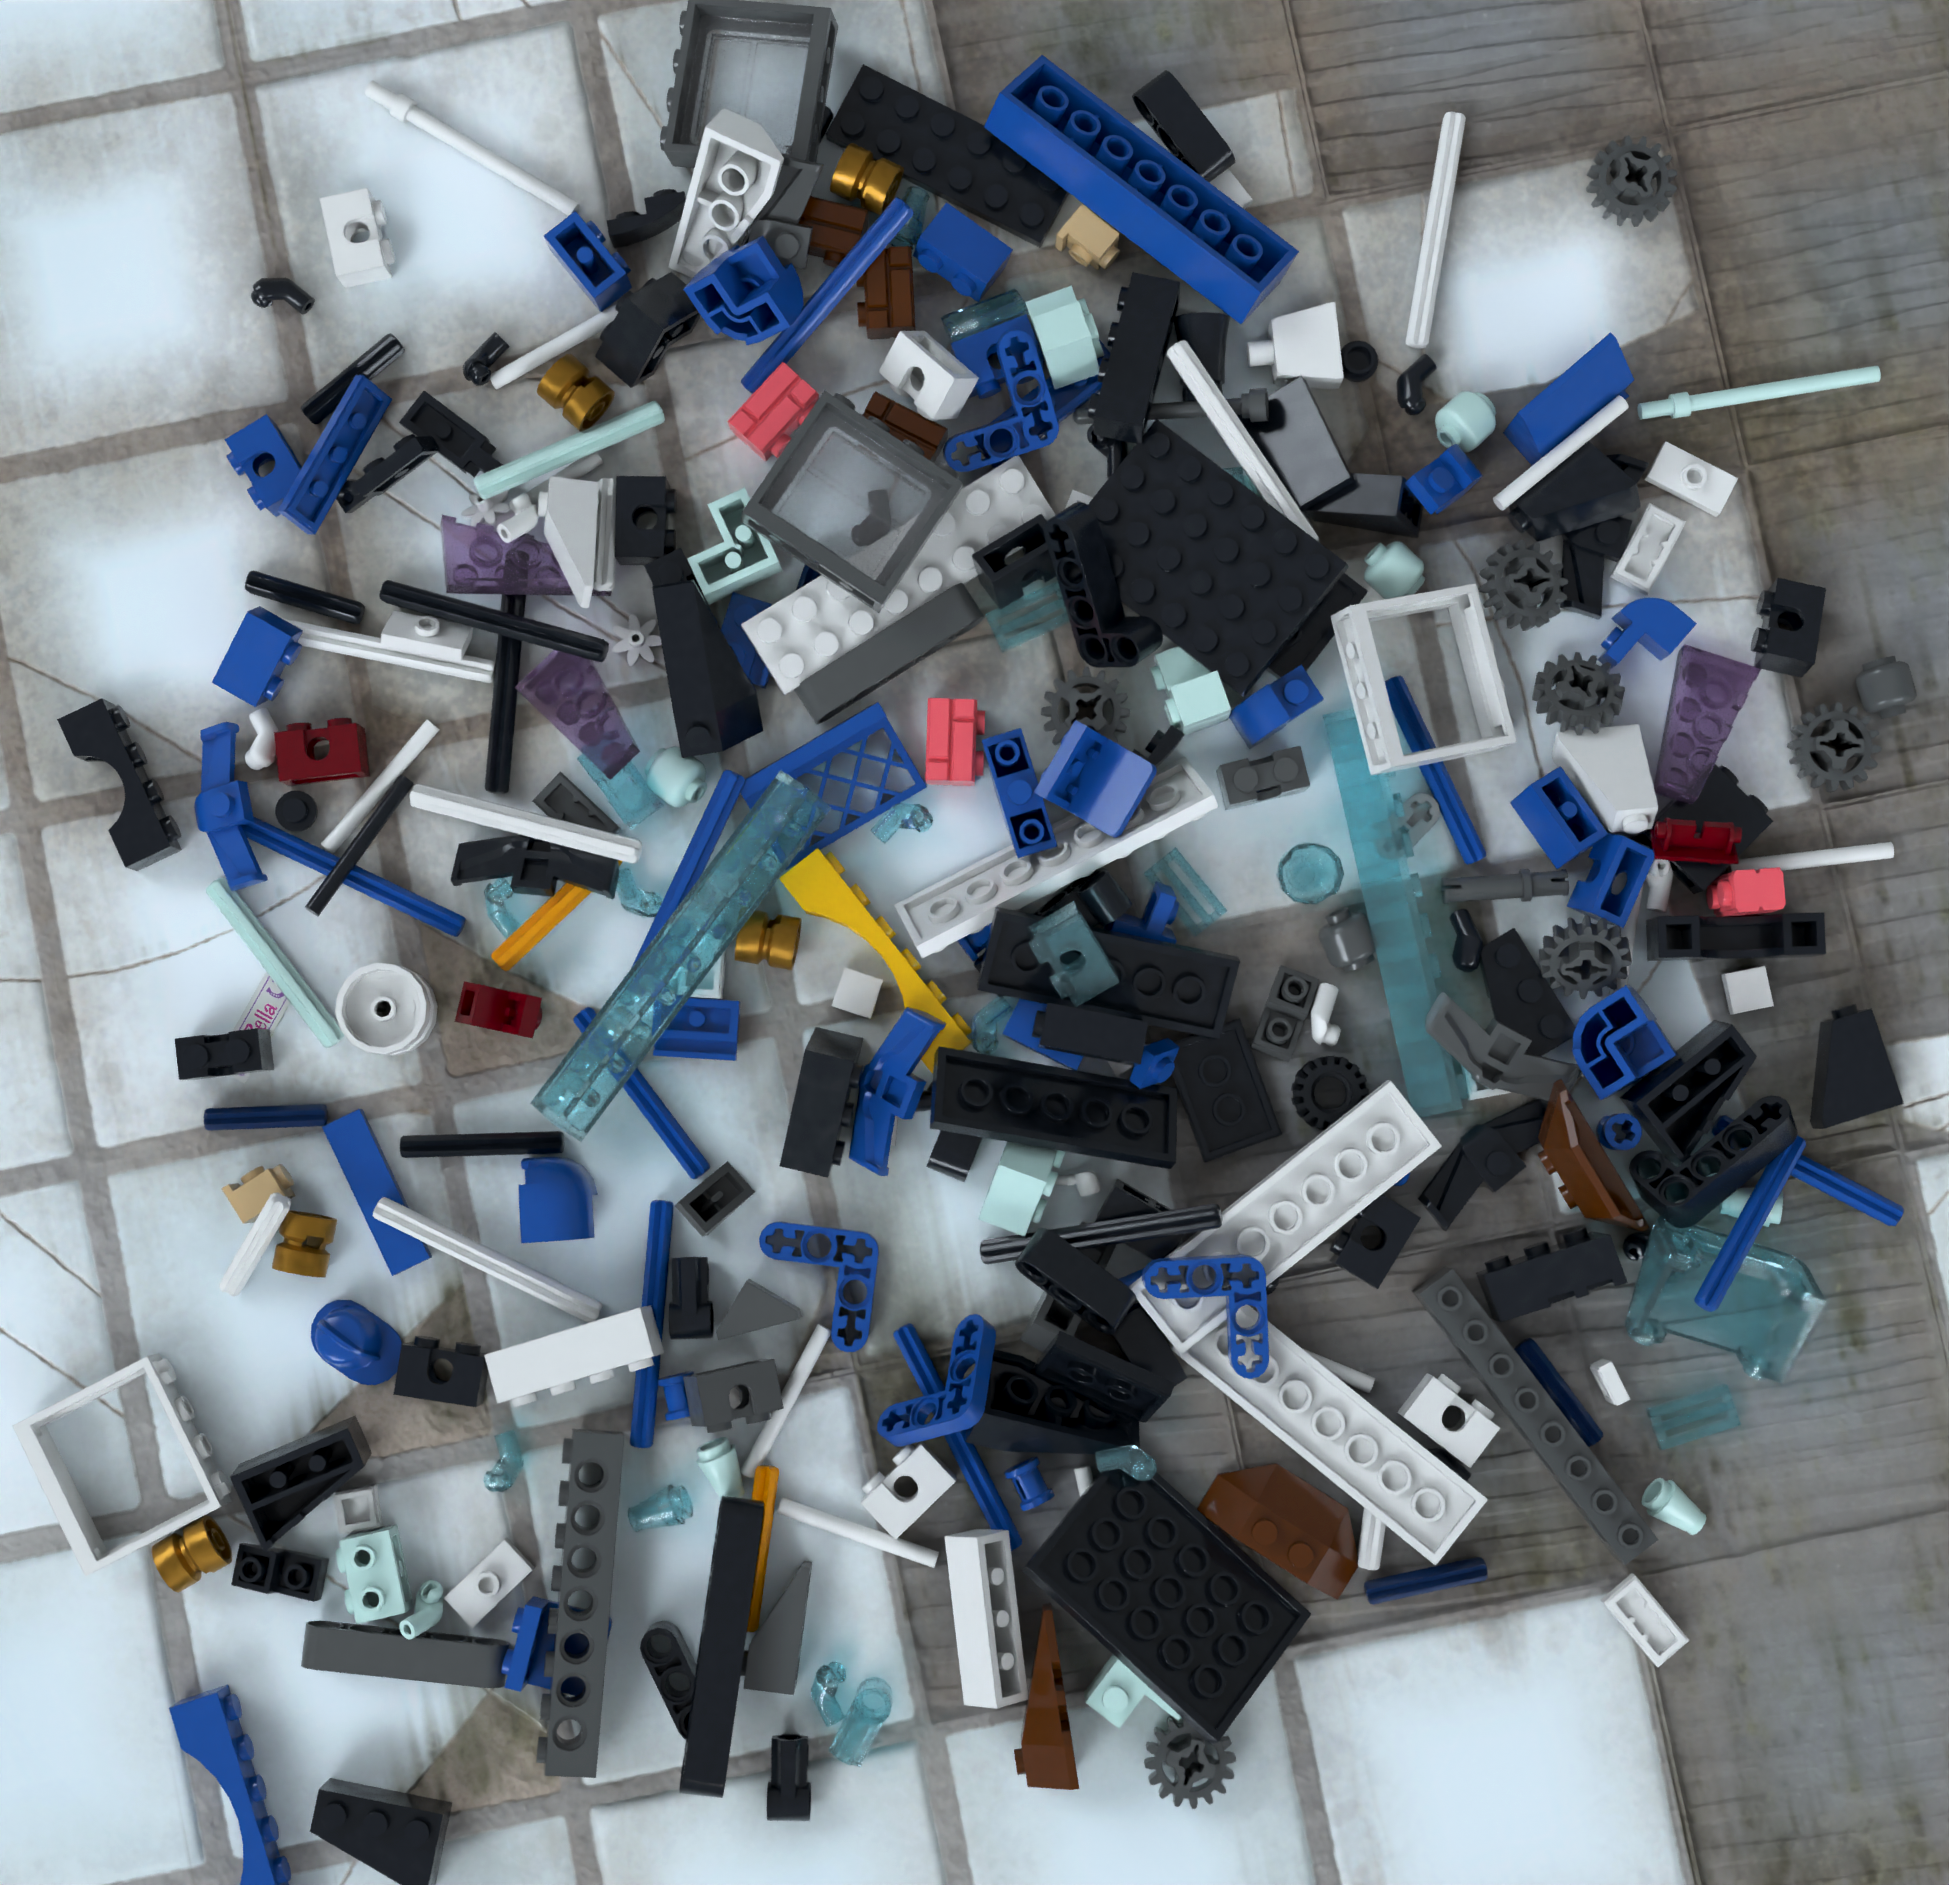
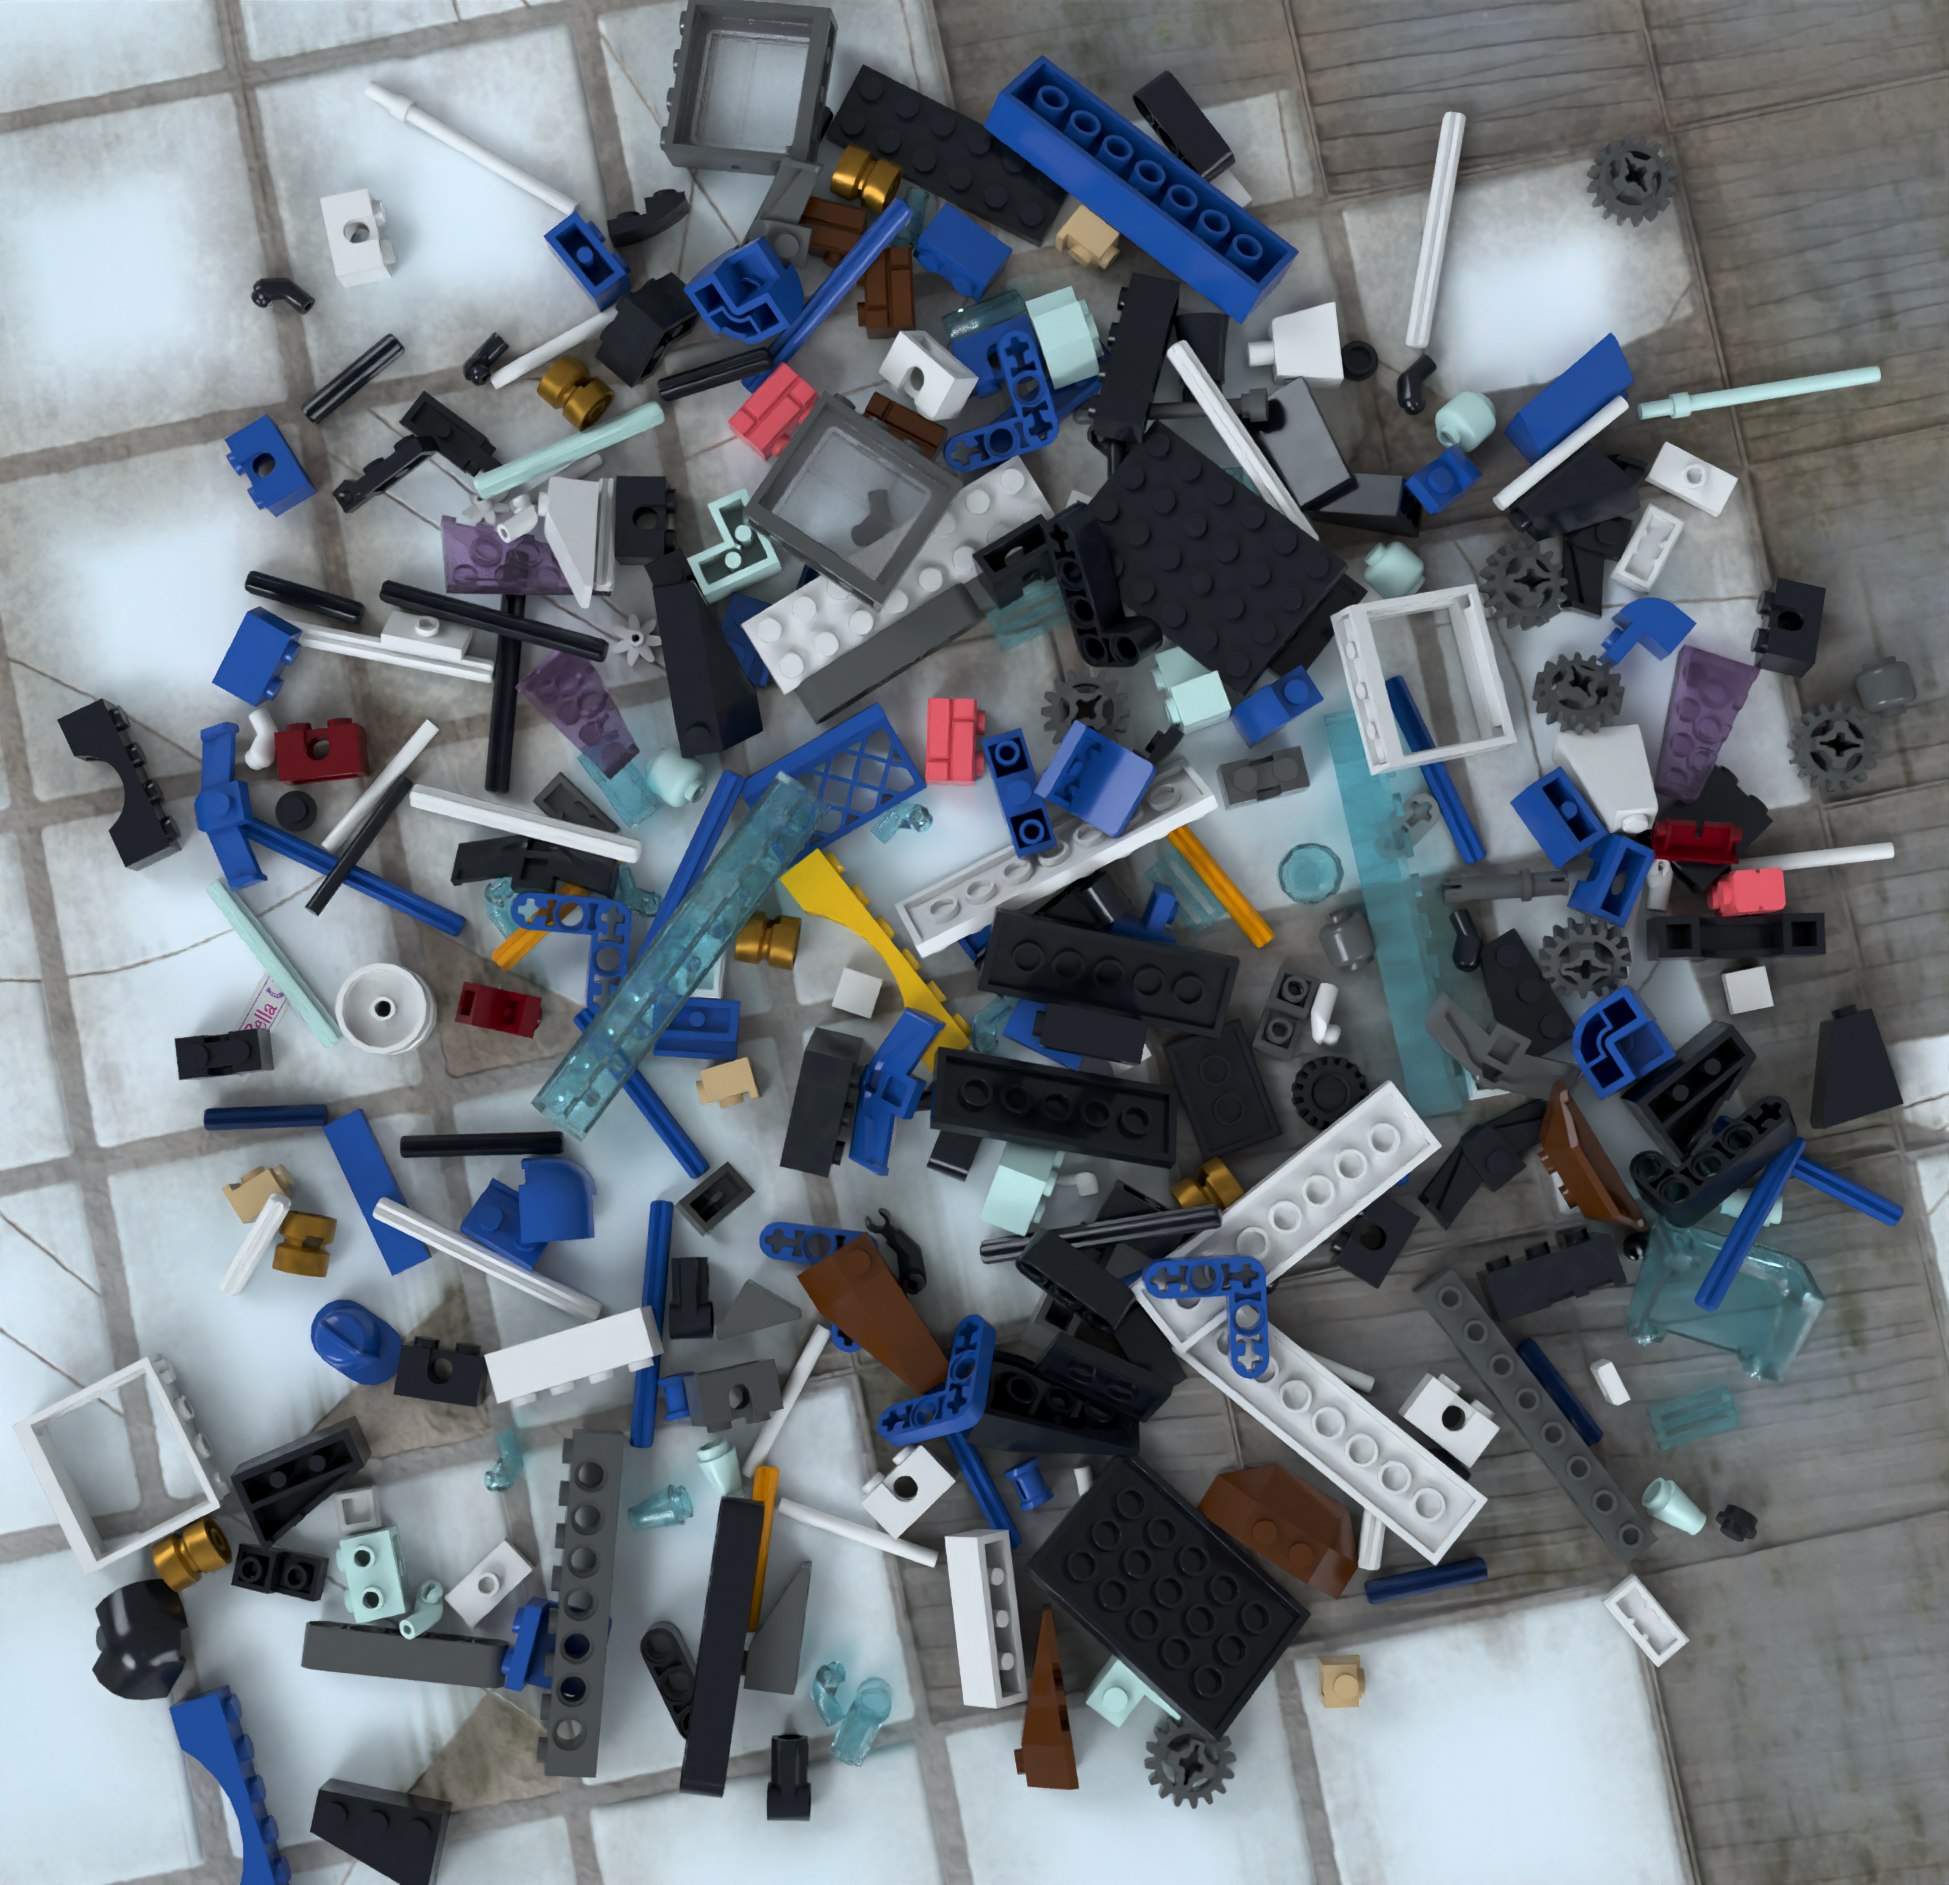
(140, 1640): none -> black brick
(335, 454): blue tile -> none
(496, 1225): none -> blue plate
(589, 925): none -> blue beam
(715, 374): none -> black axle
(727, 190): white wedge -> none
(728, 1083): none -> tan brick
(871, 1307): none -> reddish brown wedge
(908, 1252): none -> black arm
(1065, 932): clear light blue brick -> none
(1129, 1459): clear light blue arm -> none
(1155, 1063): blue plate -> none
(1211, 1186): none -> pearl gold wheel
(1221, 886): none -> light orange axle
(1340, 1681): none -> tan brick
(1630, 1127): blue bush -> none
(1737, 1523): none -> black plate

